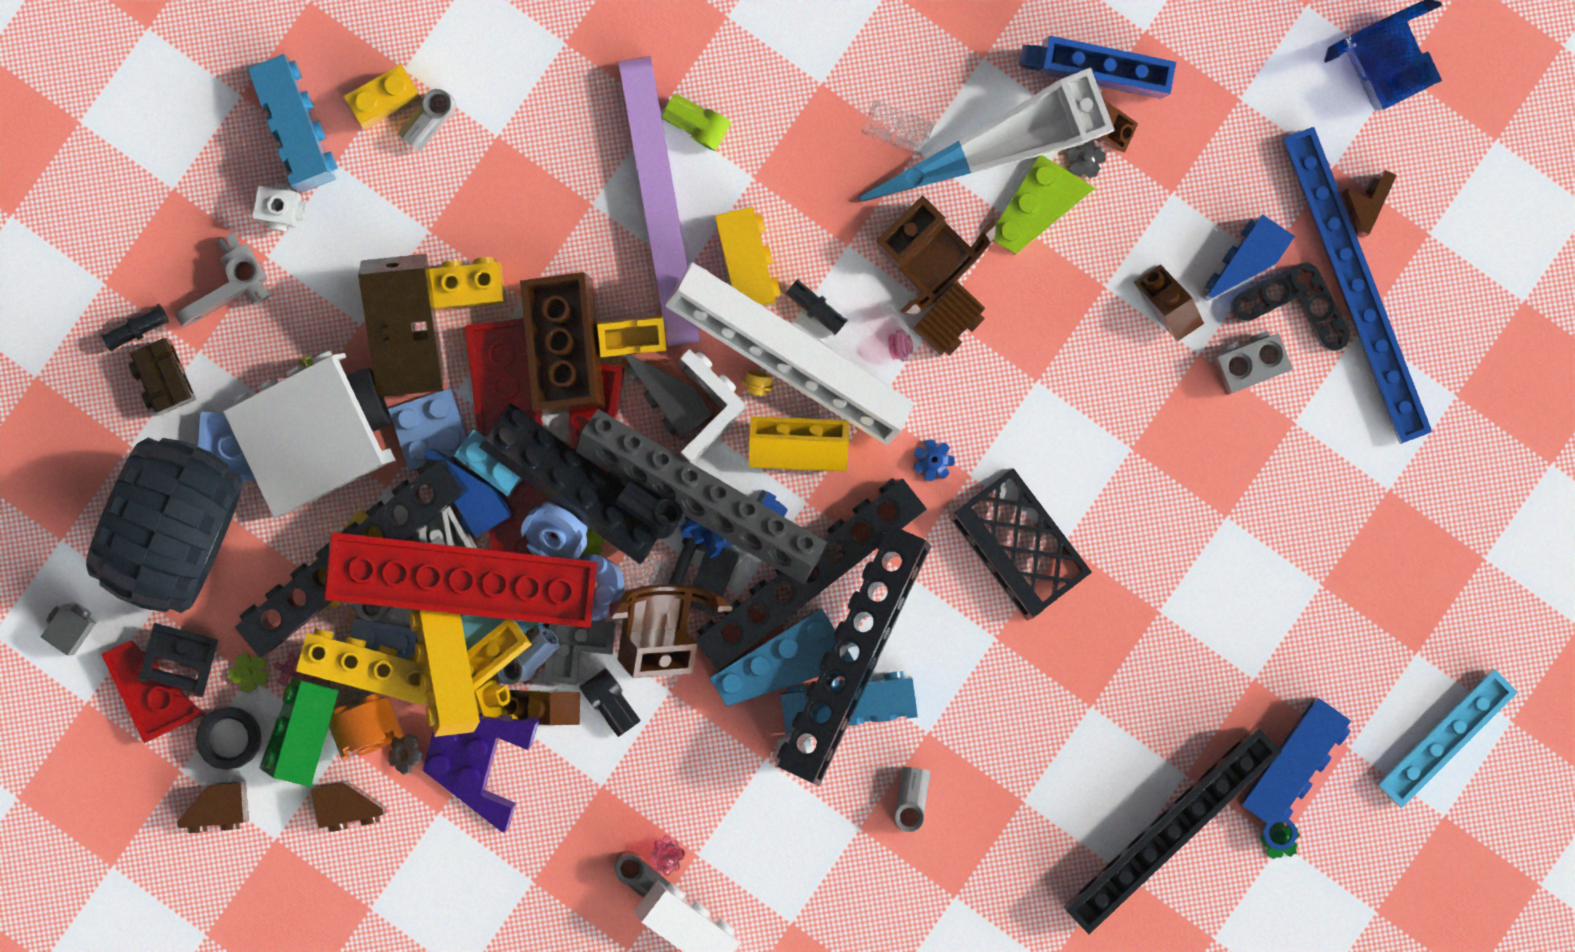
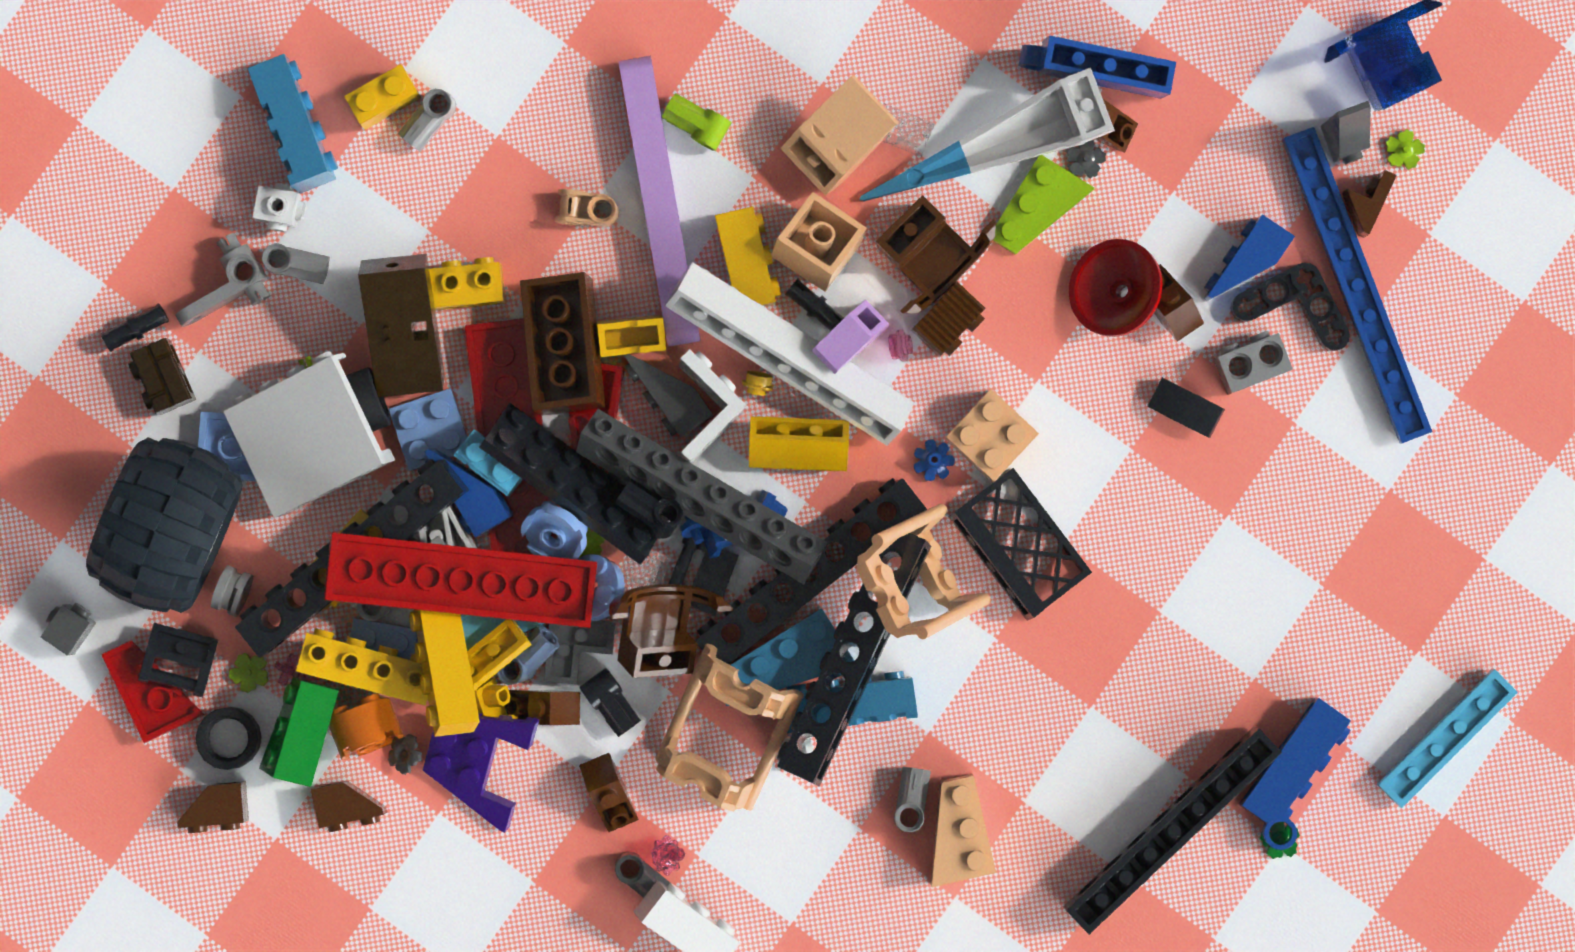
(232, 591): none -> light grey wheel
(299, 263): none -> light grey piece
(584, 208): none -> light nougat piece
(608, 792): none -> reddish brown slope
(750, 699): none -> light nougat piece
(818, 242): none -> light nougat brick
(839, 135): none -> light nougat slope
(850, 336): none -> lavender slope
(939, 582): none -> light nougat piece
(961, 835): none -> light nougat wedge
(991, 436): none -> light nougat brick
(1098, 285): none -> red dish
(1186, 407): none -> black slope
(1348, 133): none -> dark grey slope
(1404, 150): none -> lime plant

